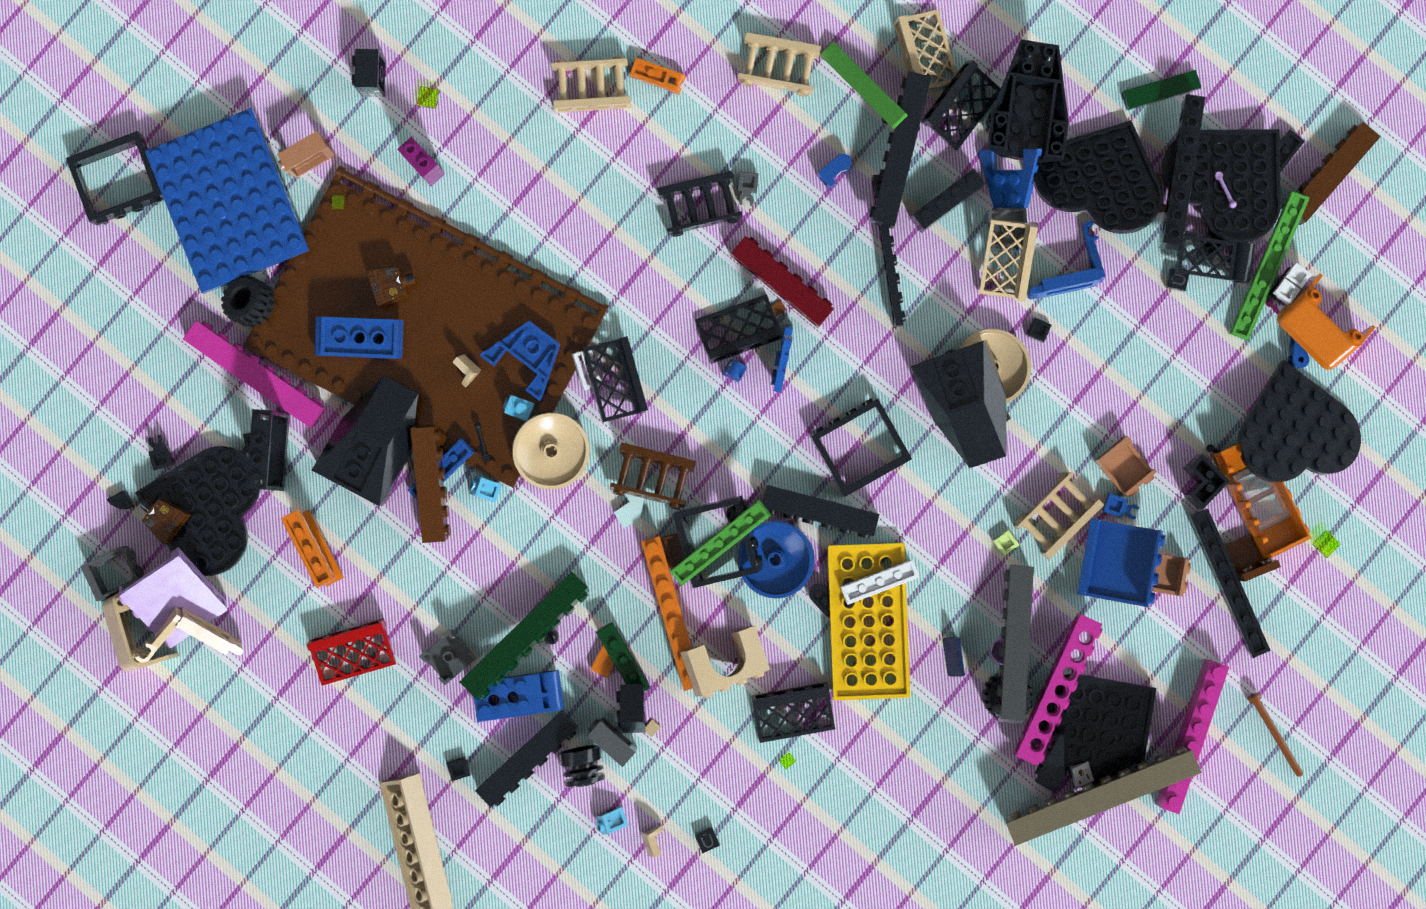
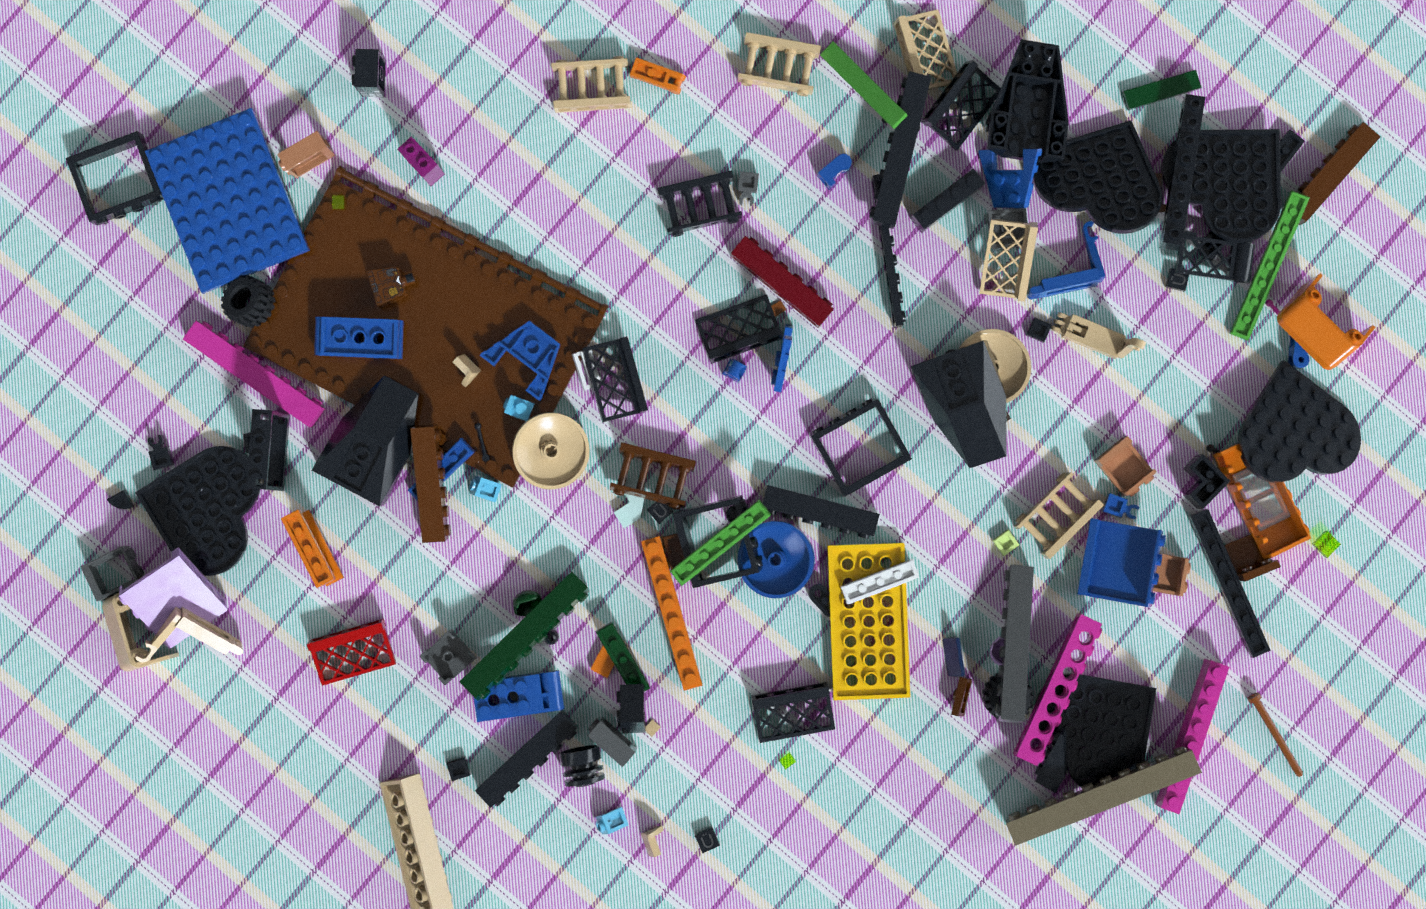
(163, 519): reddish brown torso -> none
(428, 97): clear neon green tile -> none
(525, 602): none -> dark green hair
(659, 511): none -> black tile
(751, 663): tan arch -> none
(961, 696): none -> reddish brown plate
(1081, 774): white slope -> none
(1096, 336): none -> tan hinge
(1232, 204): lavender hinge -> none
(1289, 284): white hips -> none

